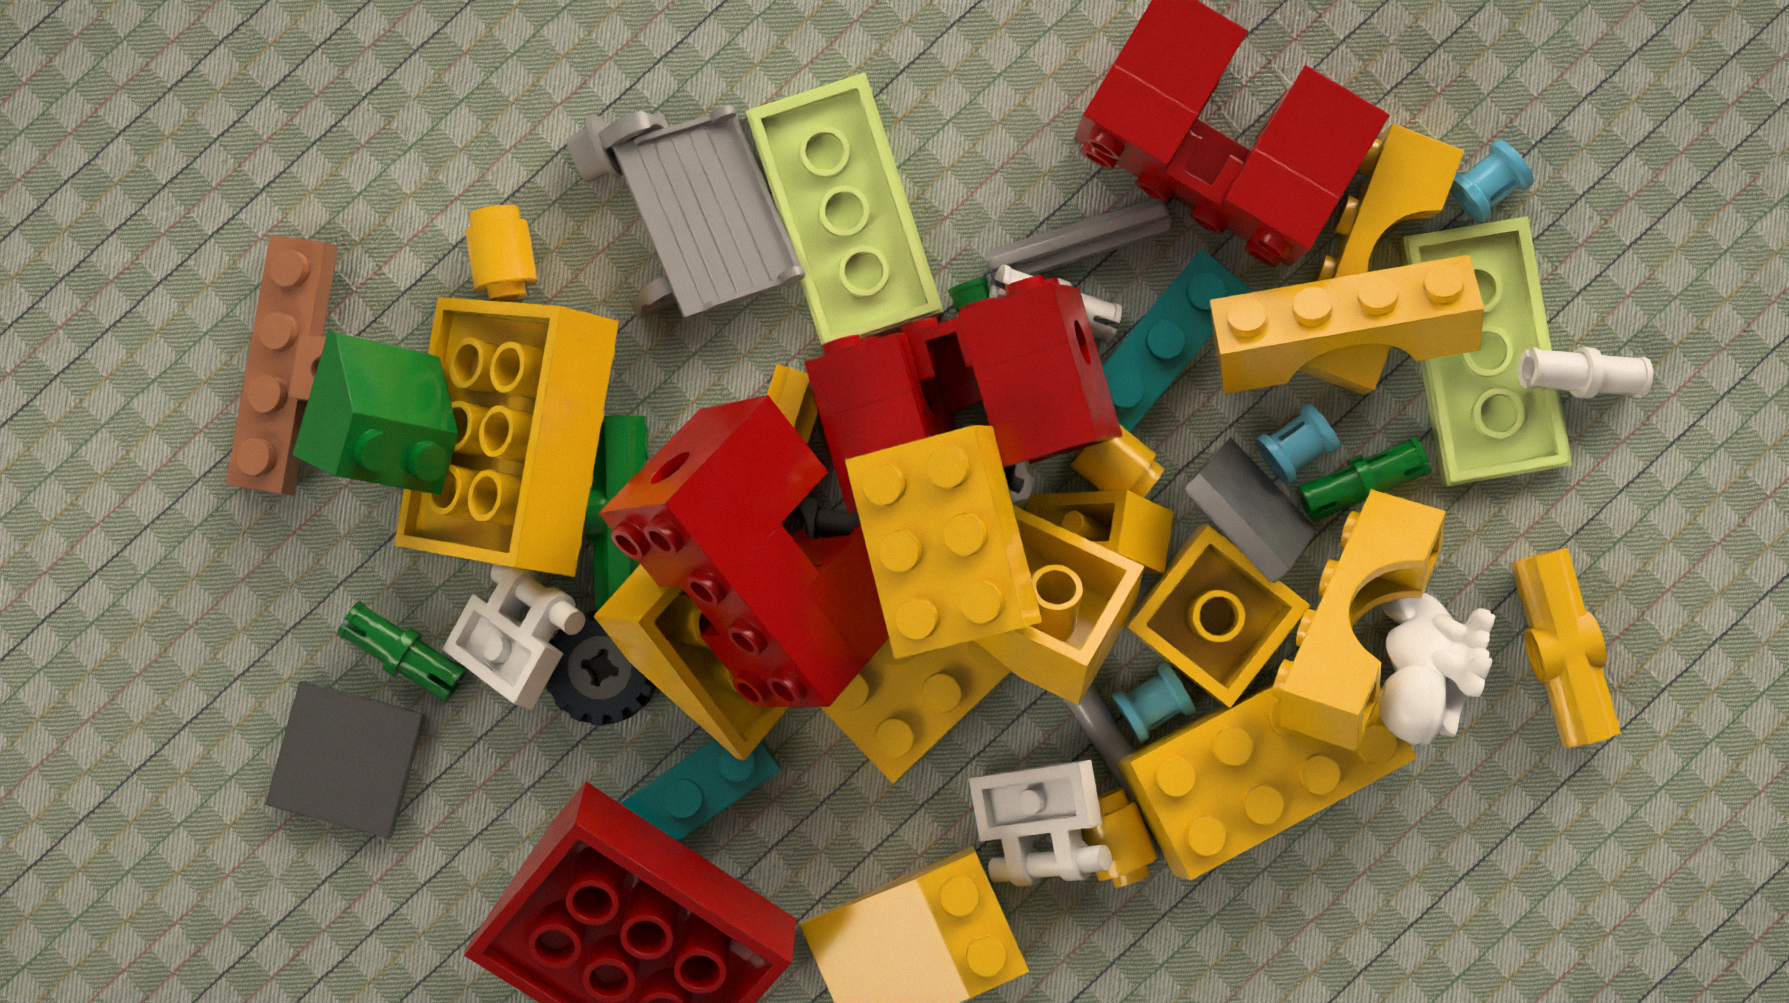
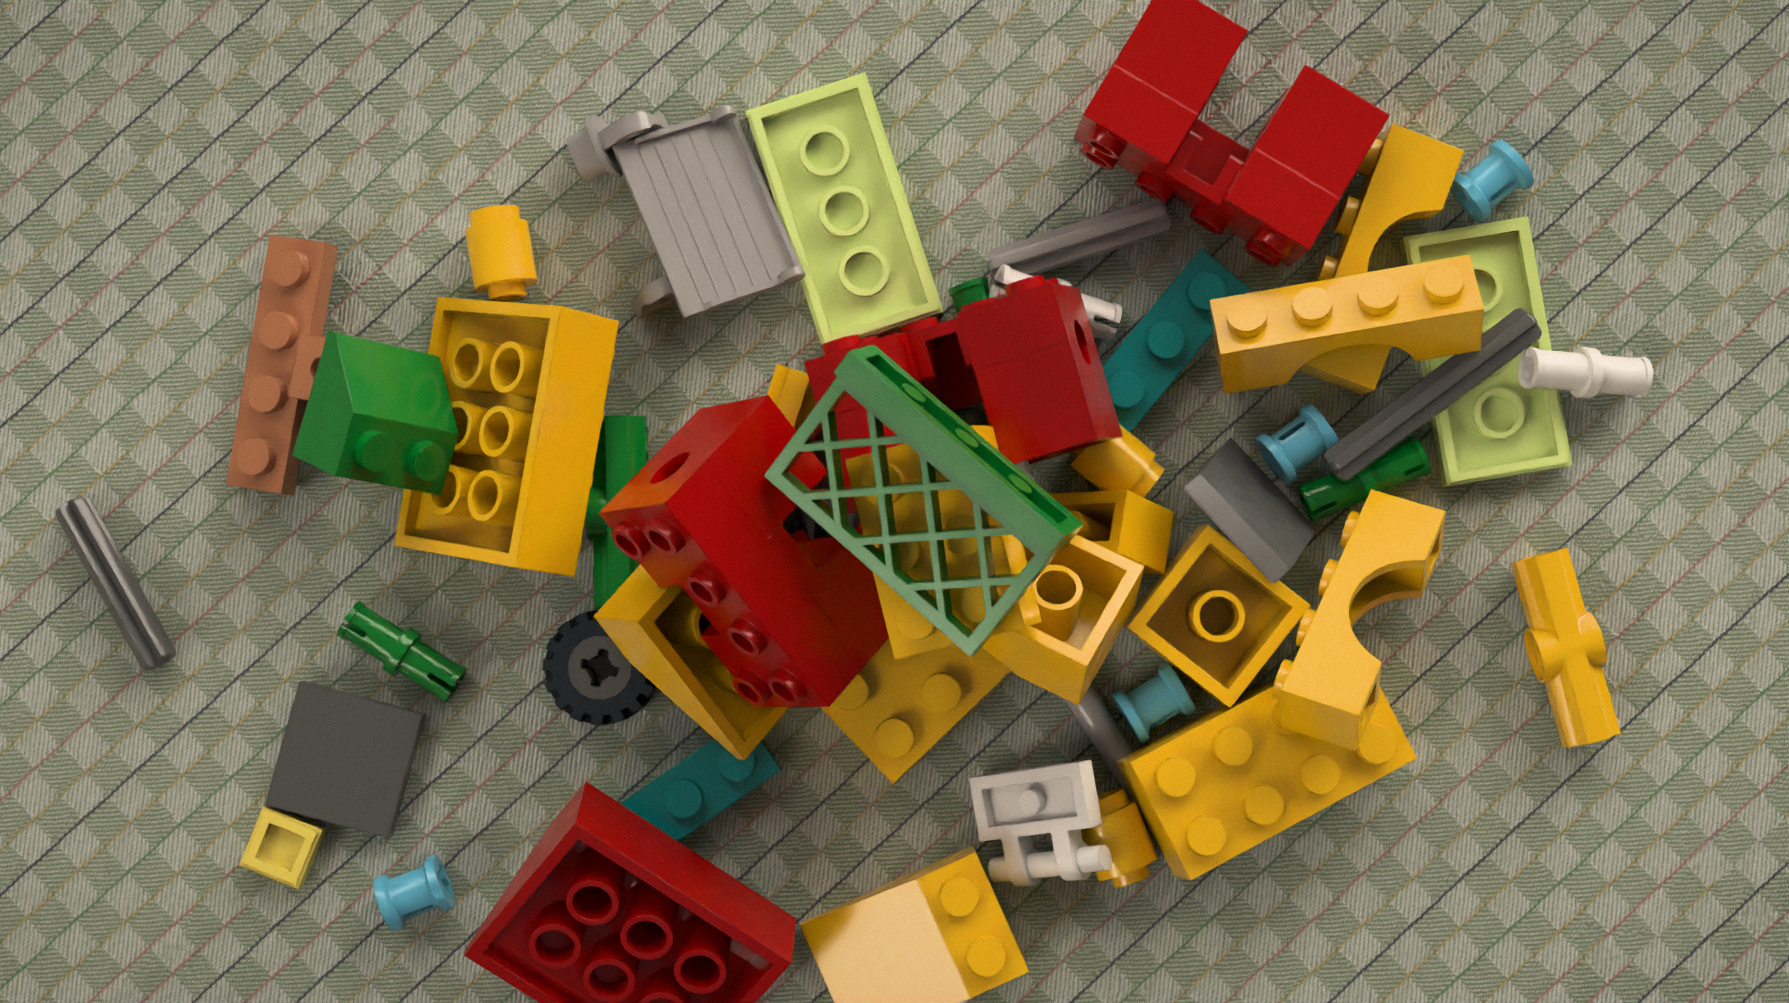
(115, 583): none -> dark grey axle
(283, 846): none -> light yellow tile
(414, 893): none -> medium azure bush
(511, 653): white plate -> none
(958, 454): none -> green fence
(1431, 395): none -> dark grey axle
(1434, 668): white animal -> none

